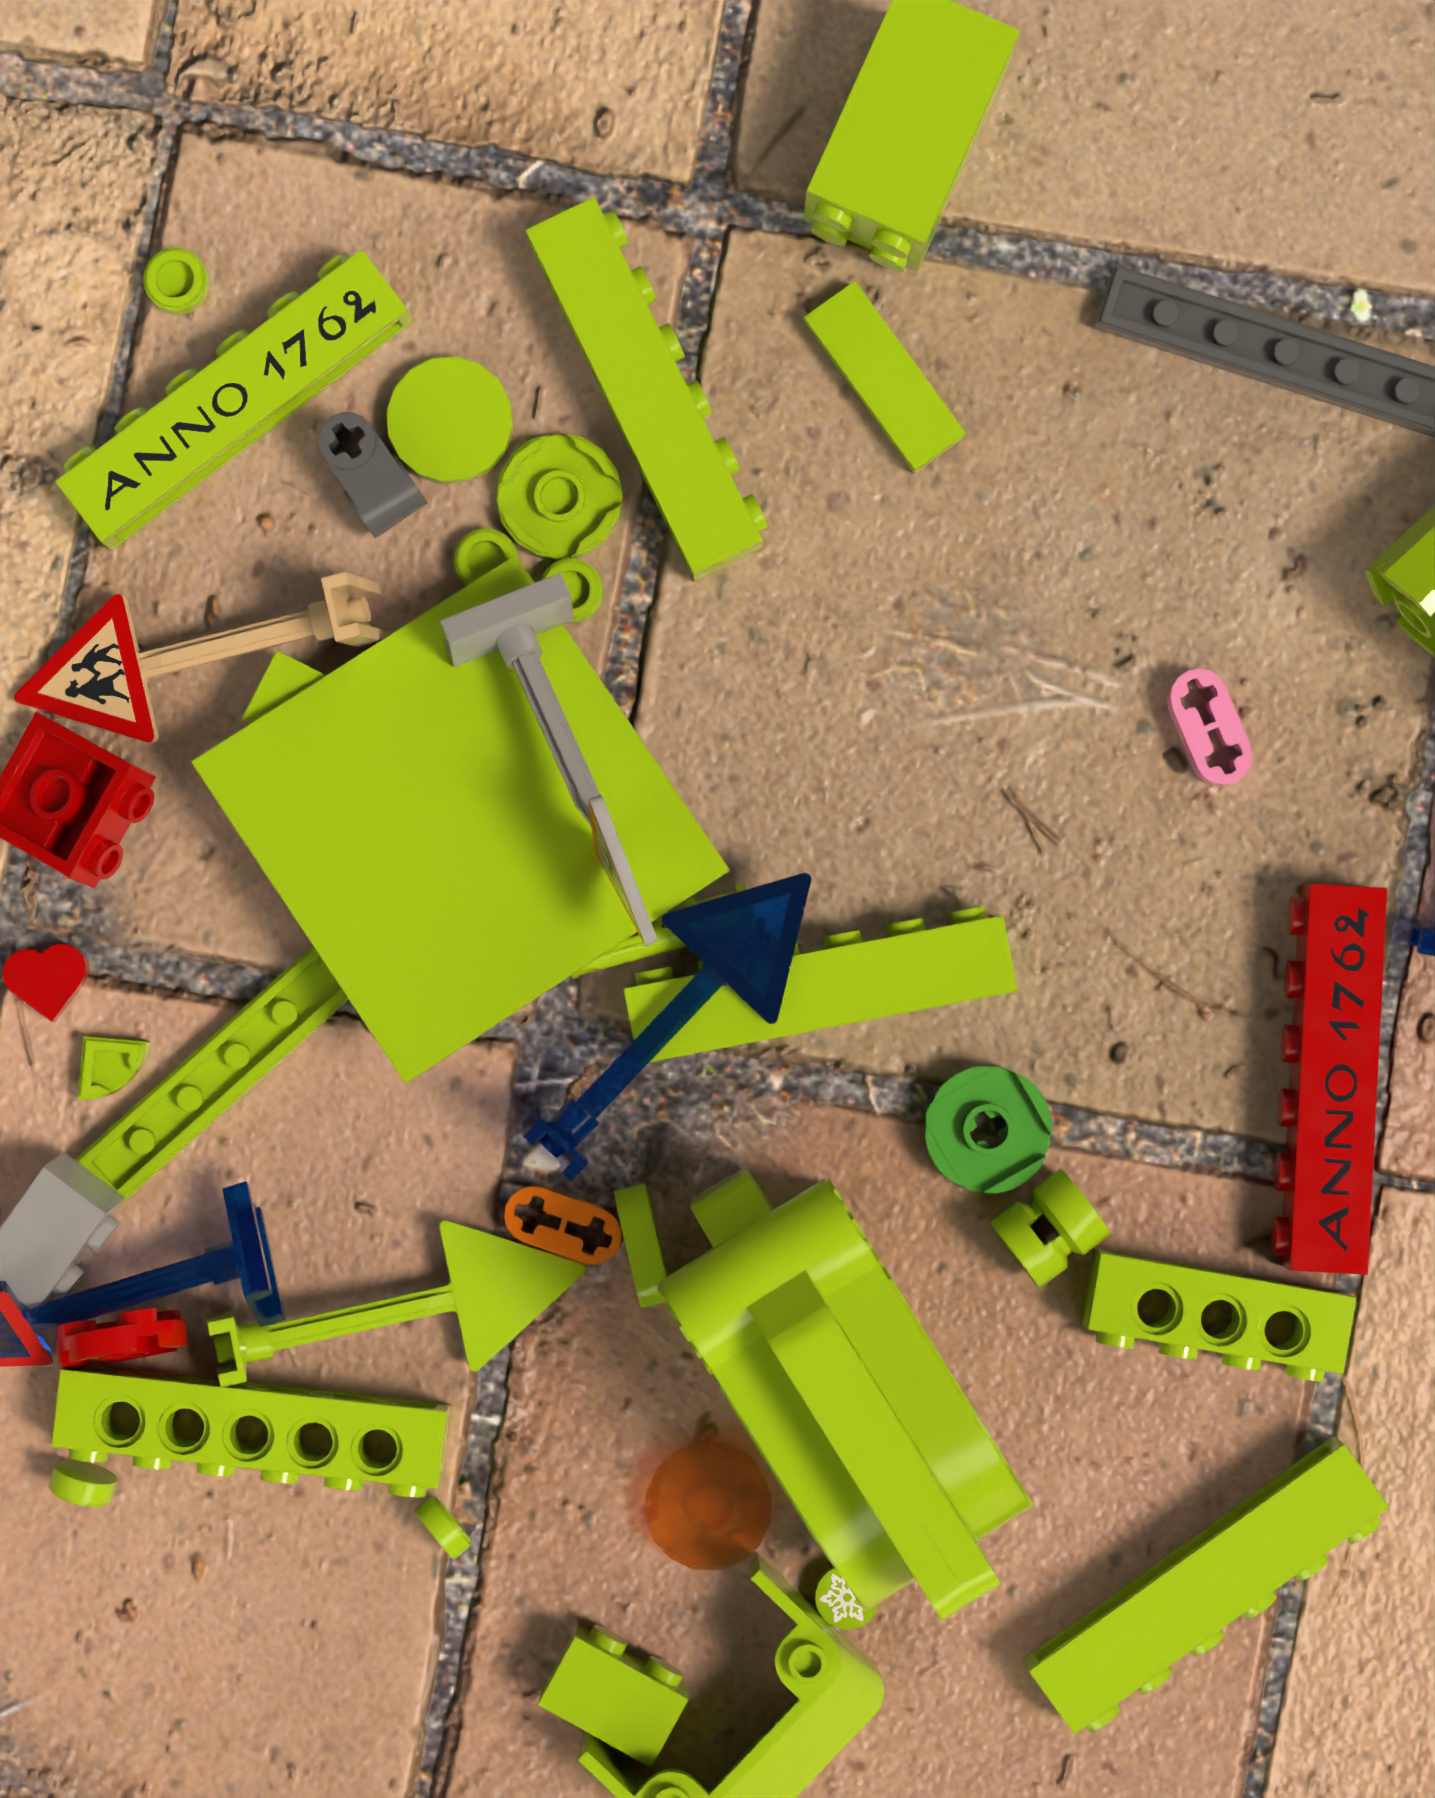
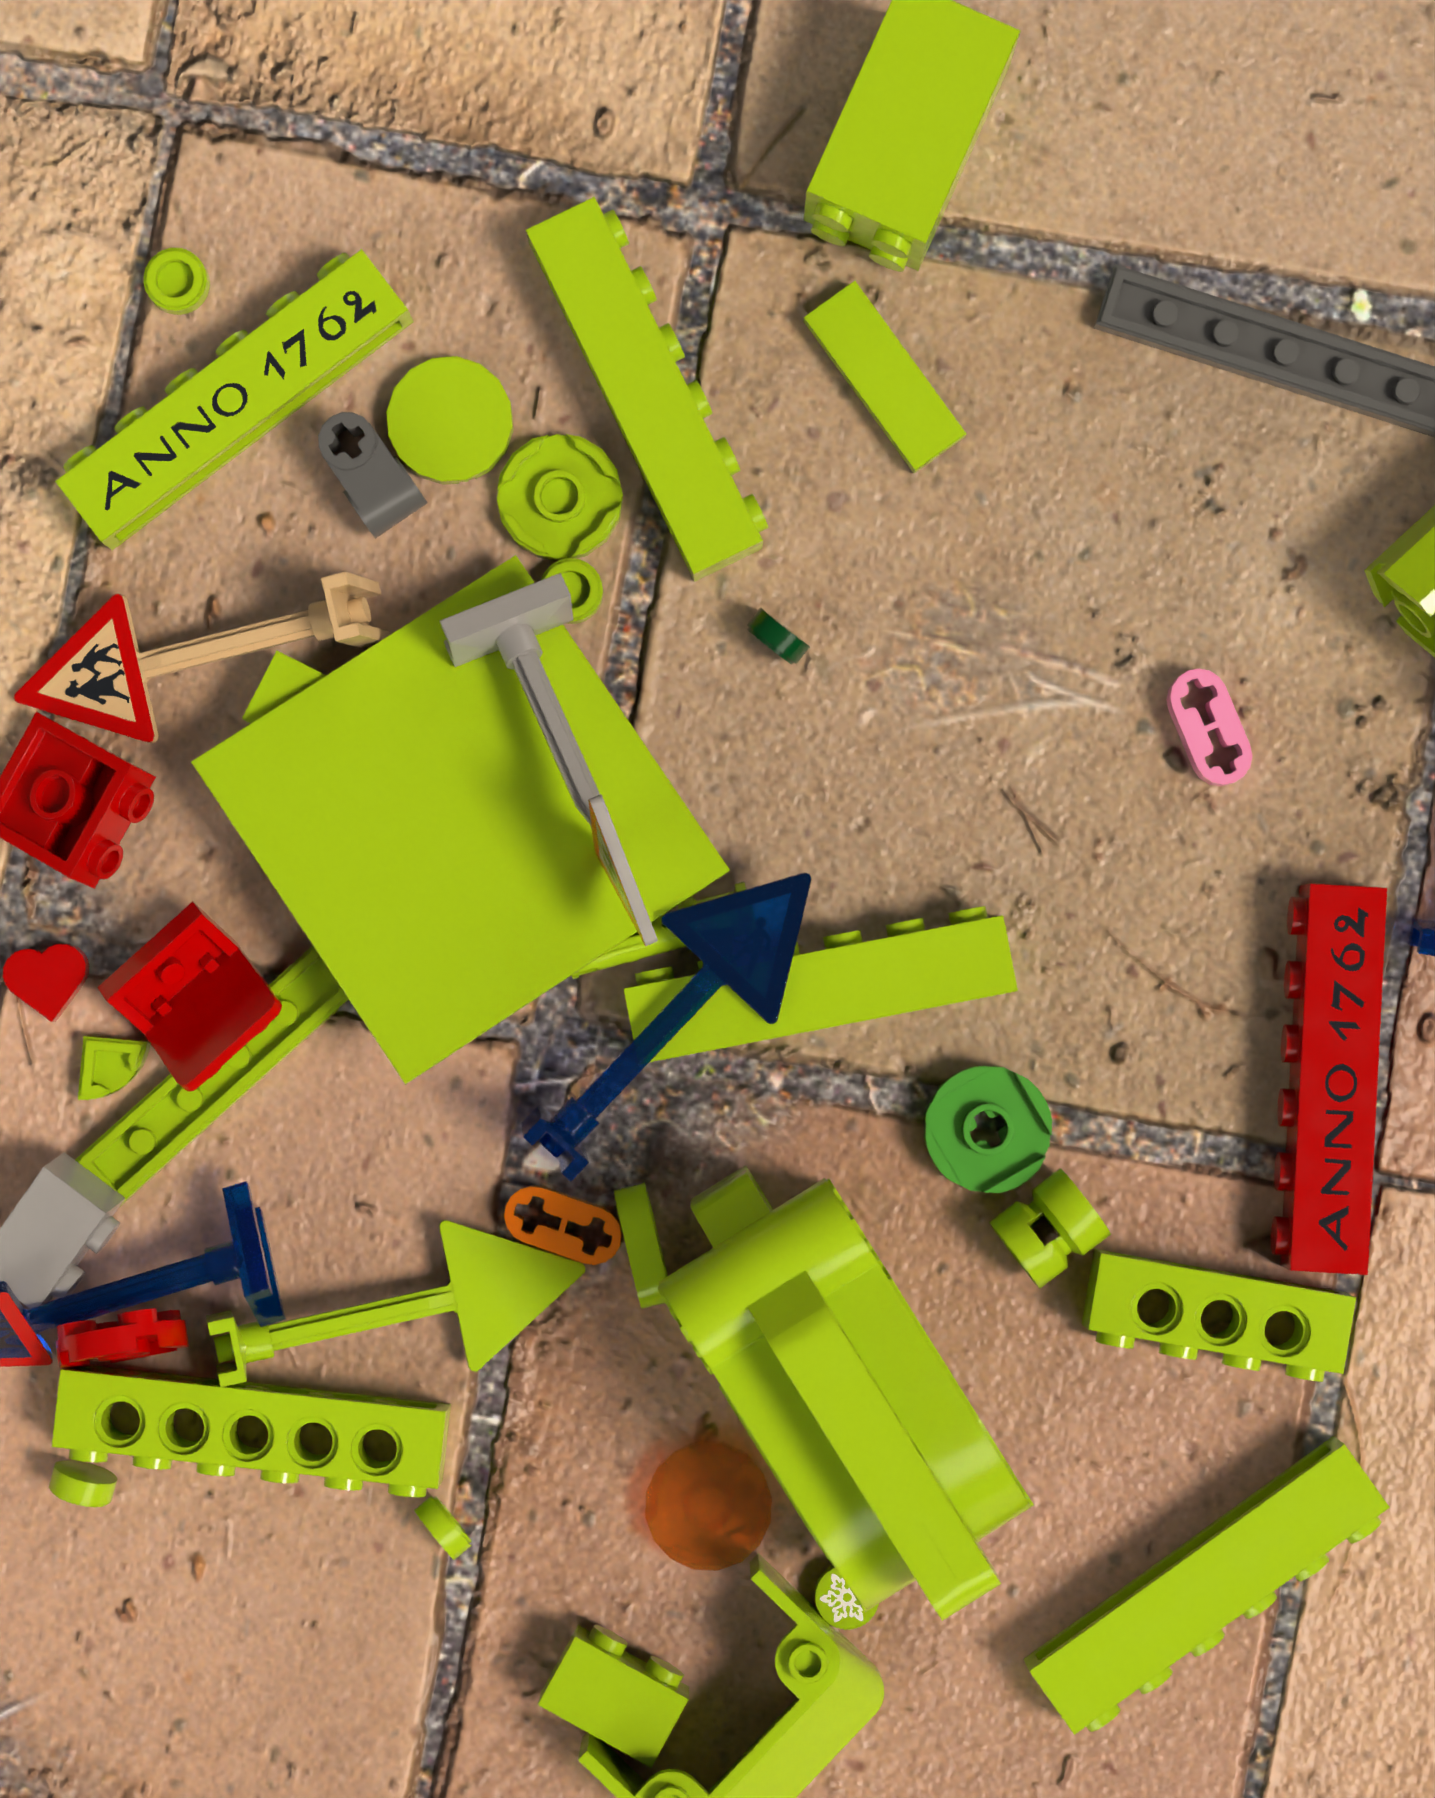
(192, 996): none -> red bracket
(481, 553): lime tile -> none
(777, 636): none -> dark green tile

